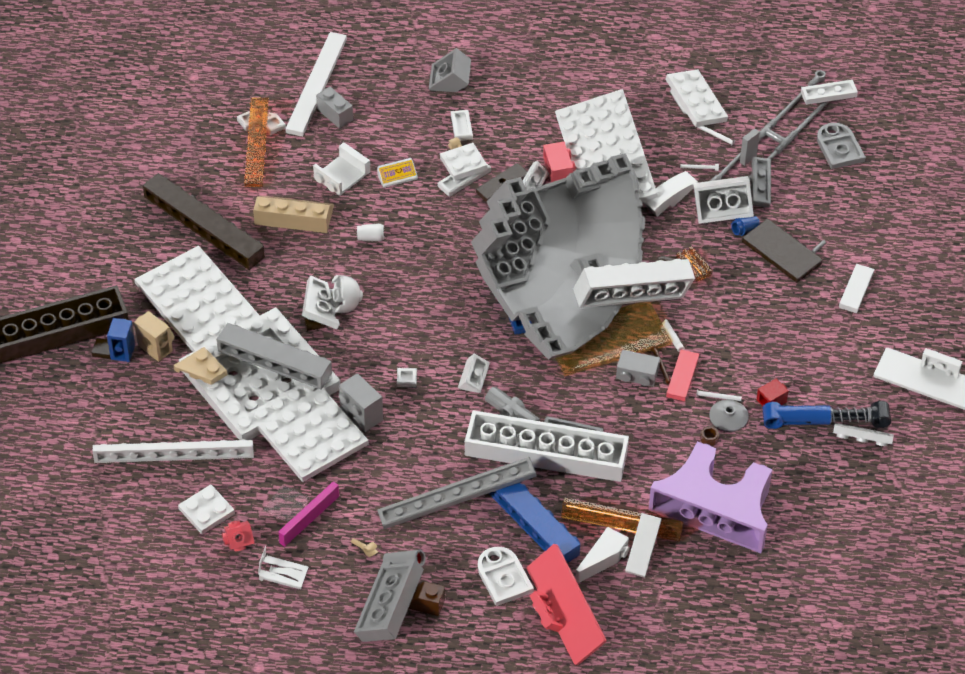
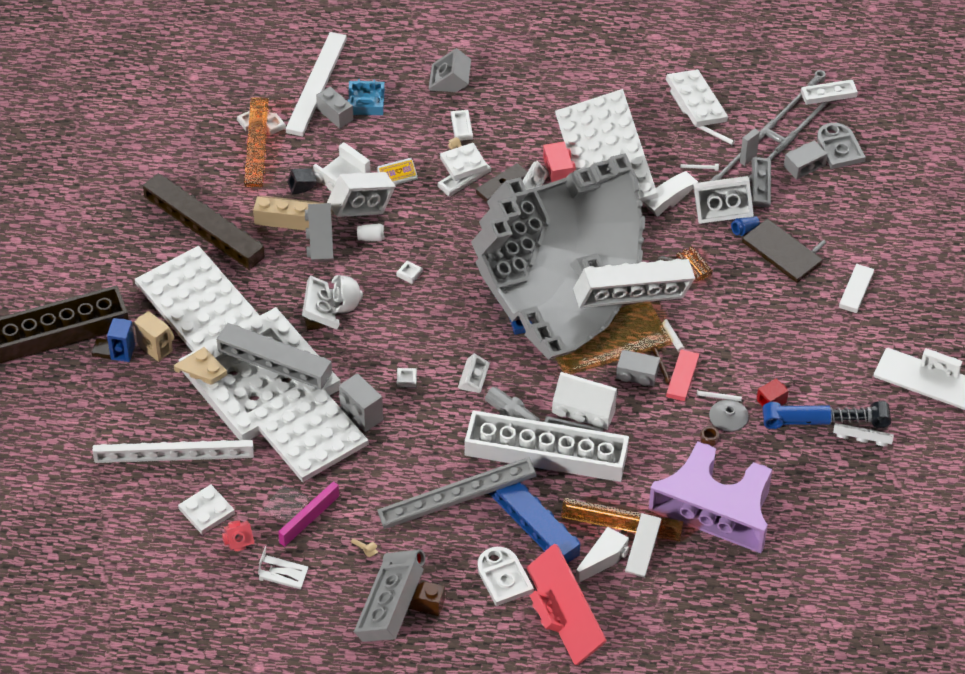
(301, 180): none -> black brick
(319, 232): none -> light grey brick
(361, 194): none -> white brick
(367, 103): none -> dark azure brick
(409, 272): none -> white tile
(584, 401): none -> white slope
(805, 159): none -> light grey brick

